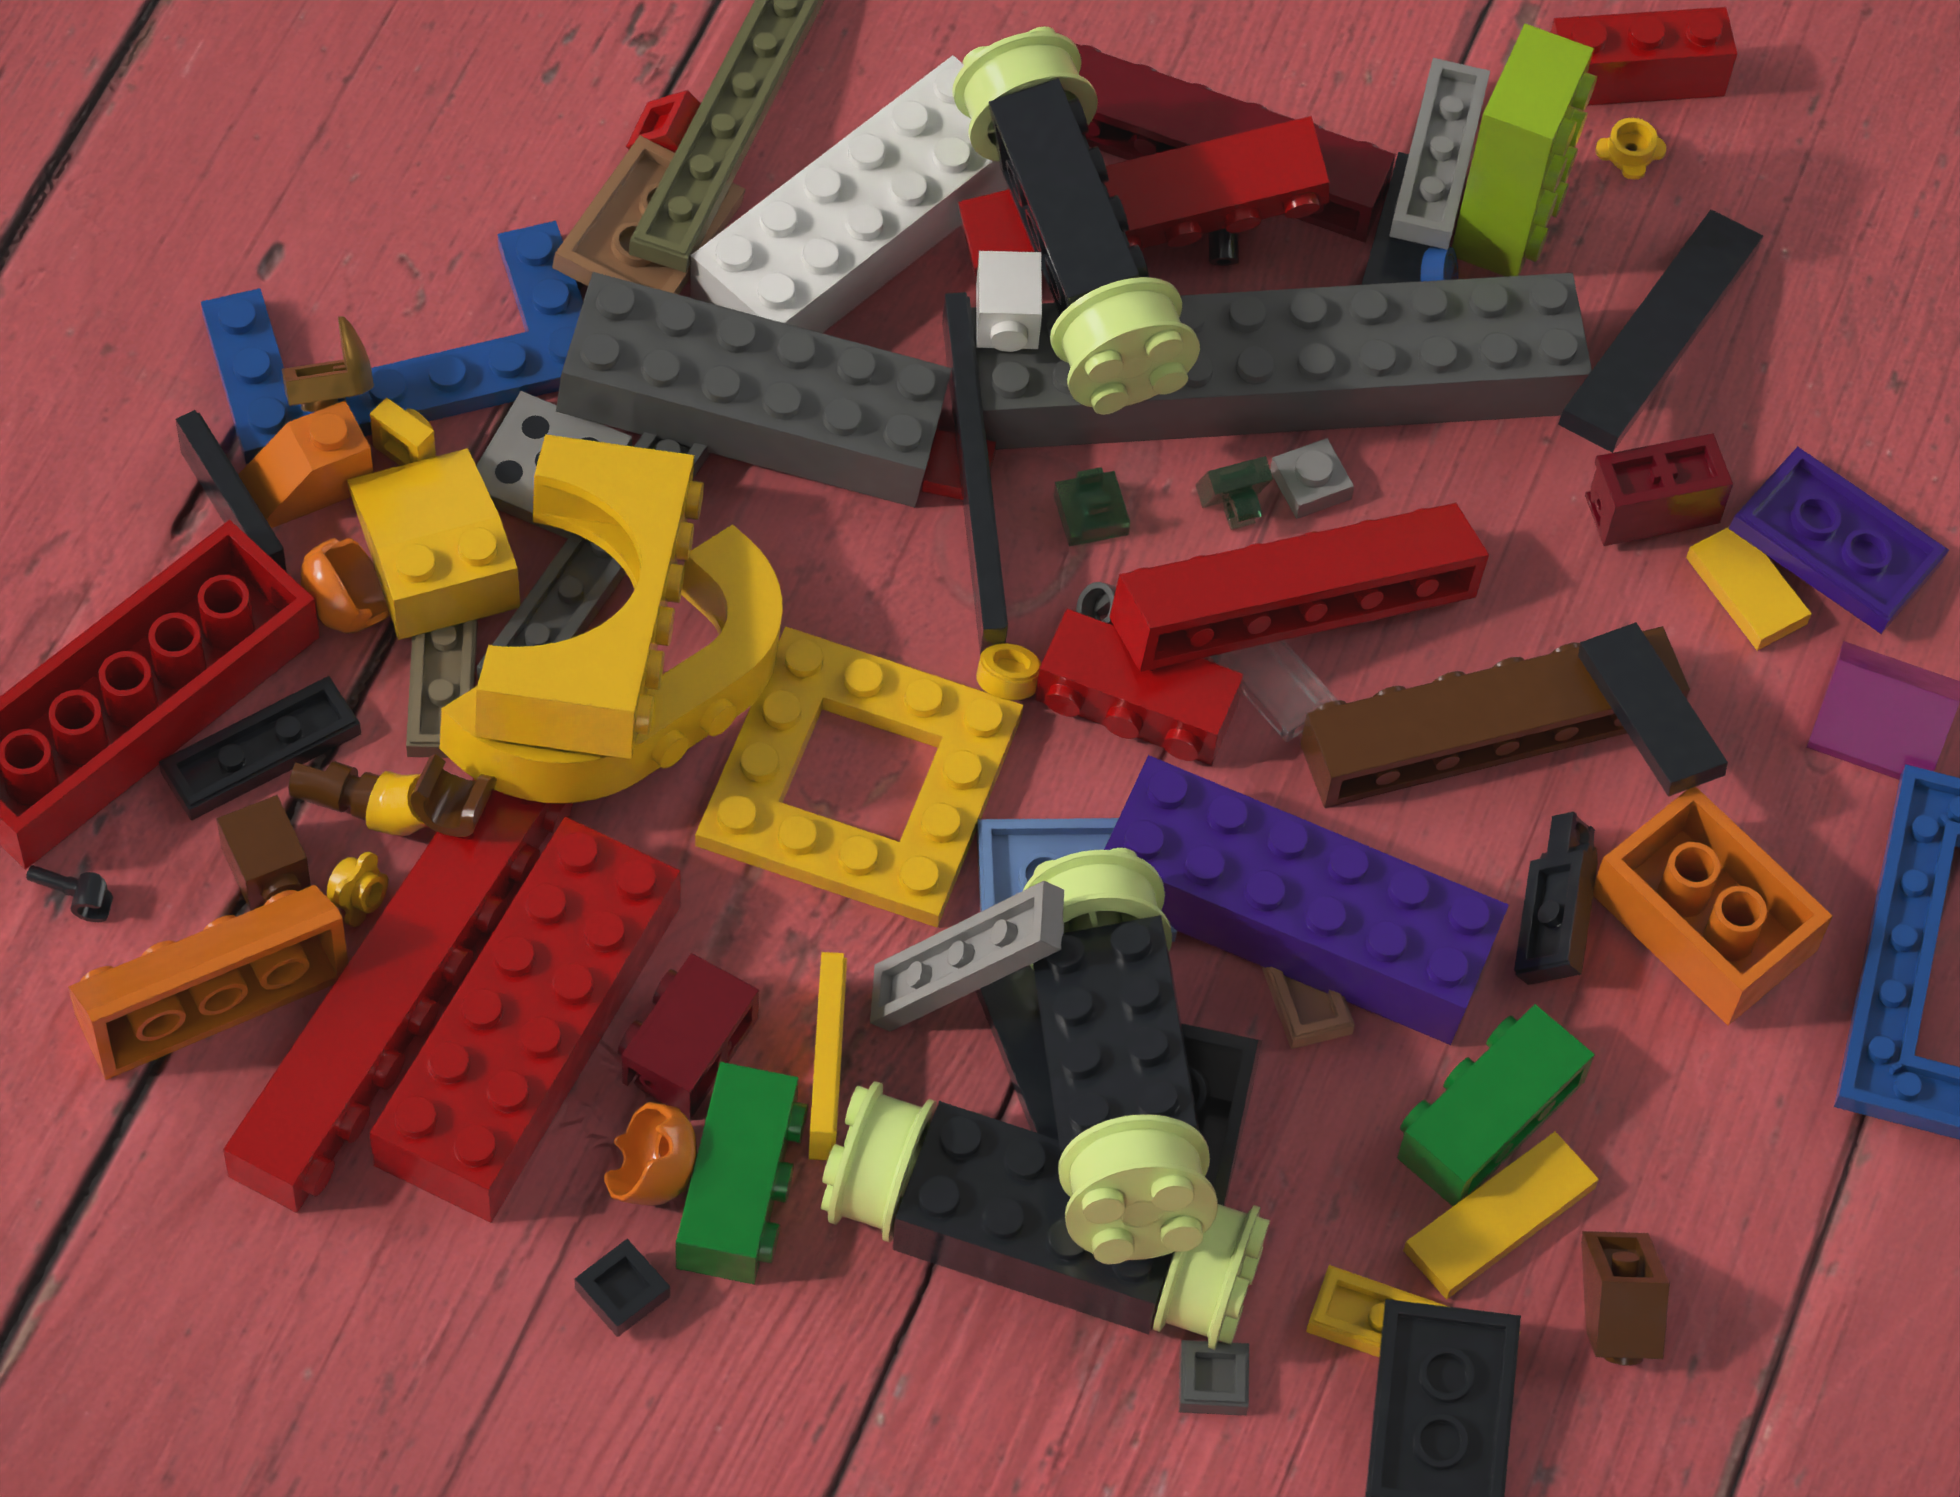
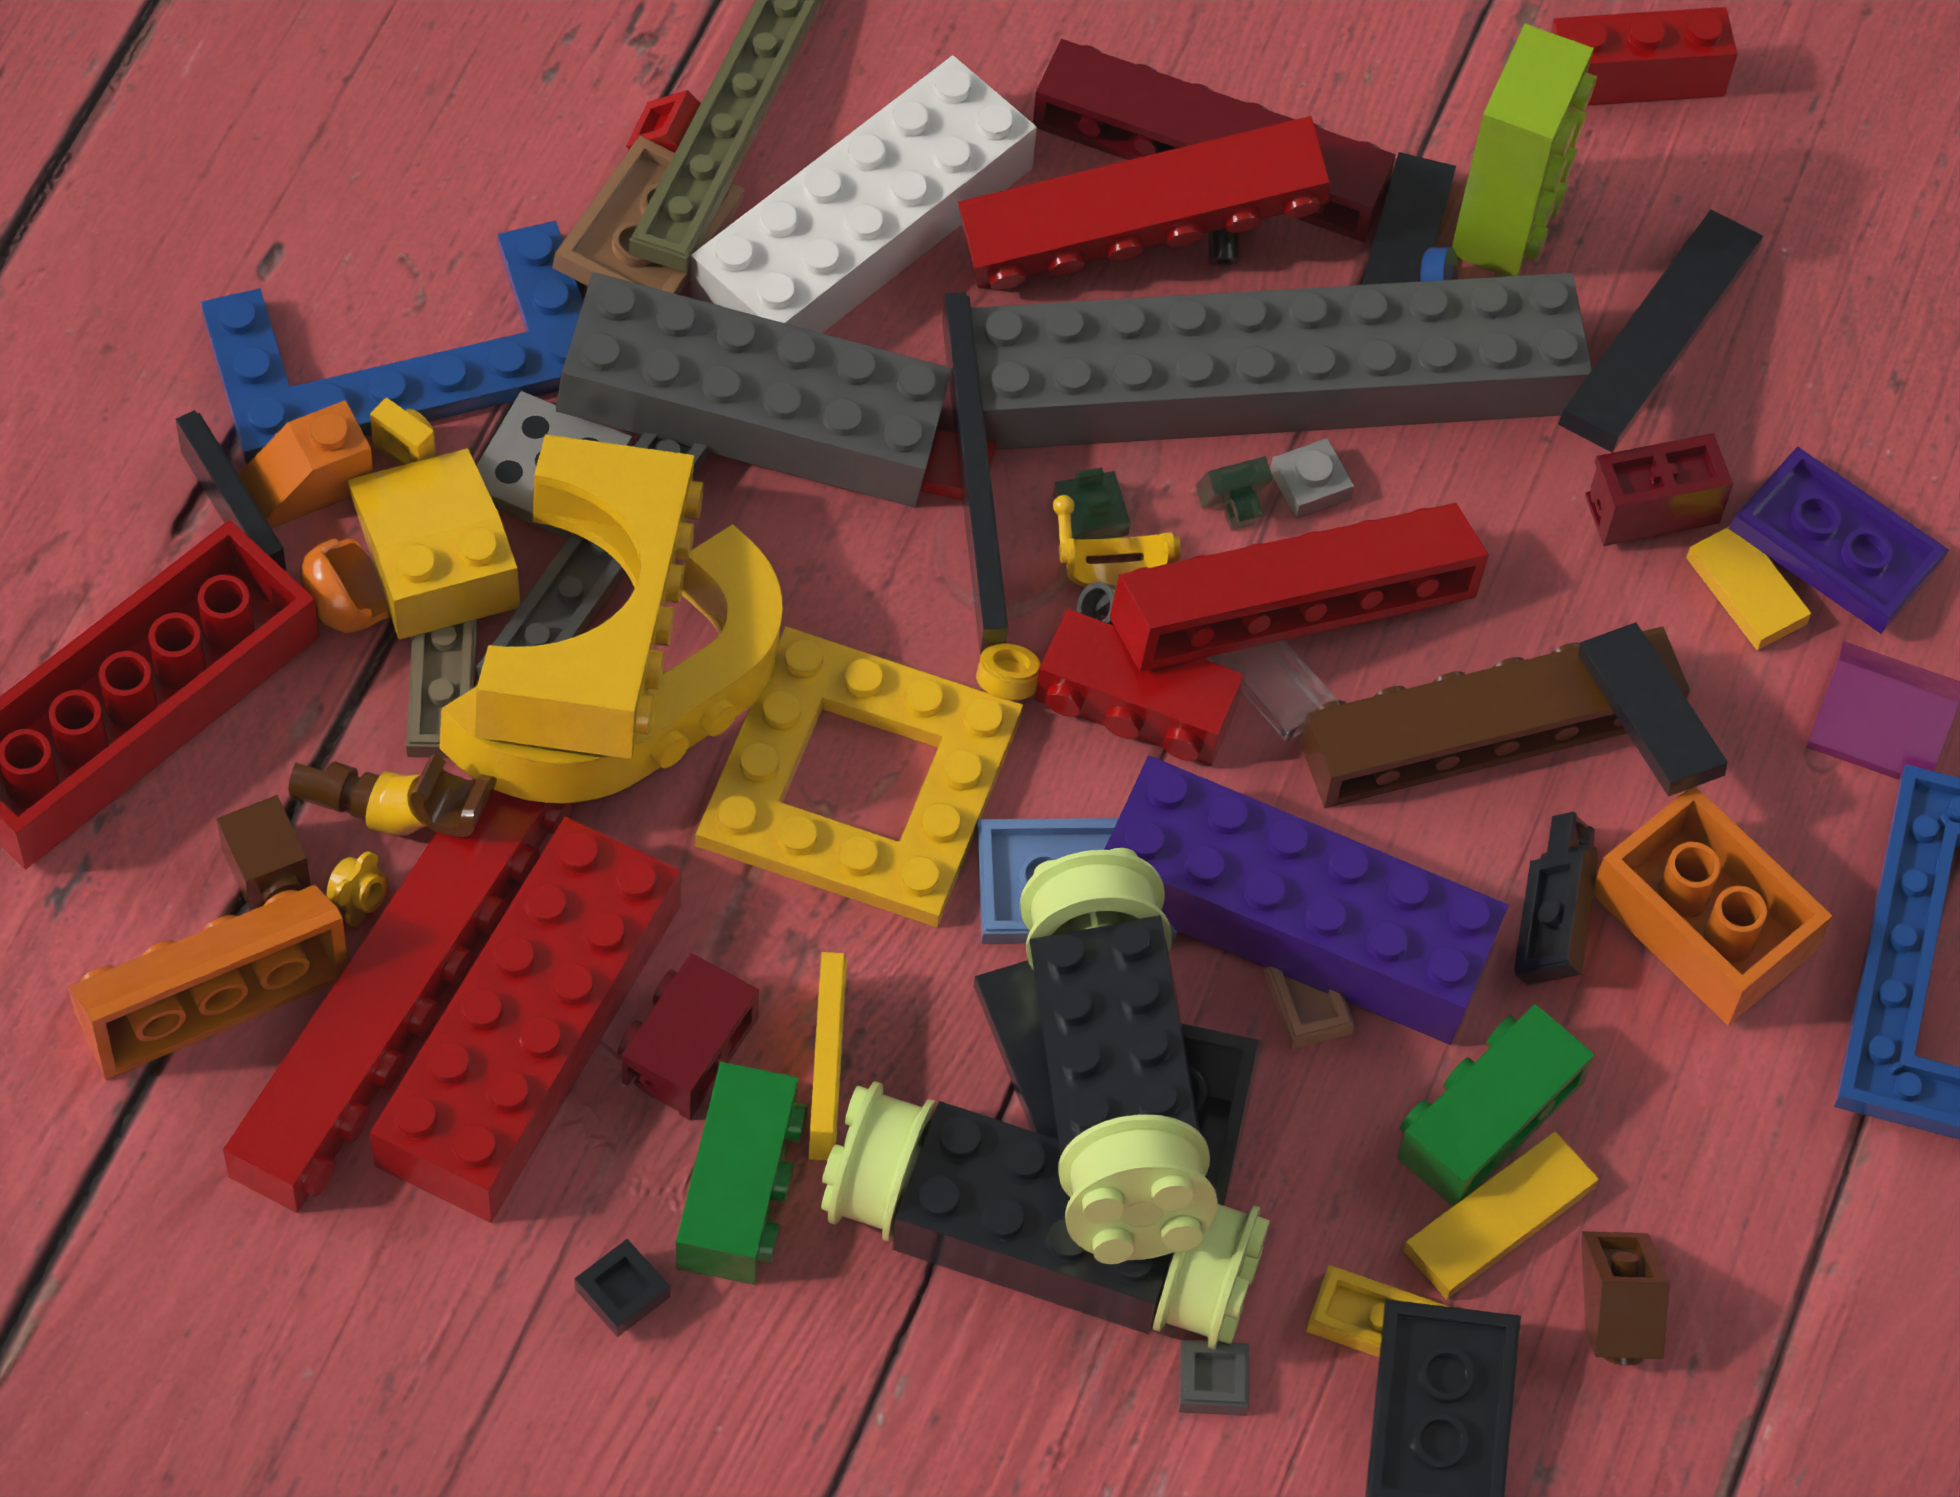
(89, 892): black hand -> none
(259, 748): black tile -> none
(323, 383): pearl gold plate -> none
(656, 1154): orange hair -> none
(968, 956): light grey plate -> none
(1008, 300): white brick -> none
(1113, 318): brick -> none
(1152, 549): none -> yellow helmet
(1440, 154): light grey plate -> none
(1632, 134): yellow plate -> none

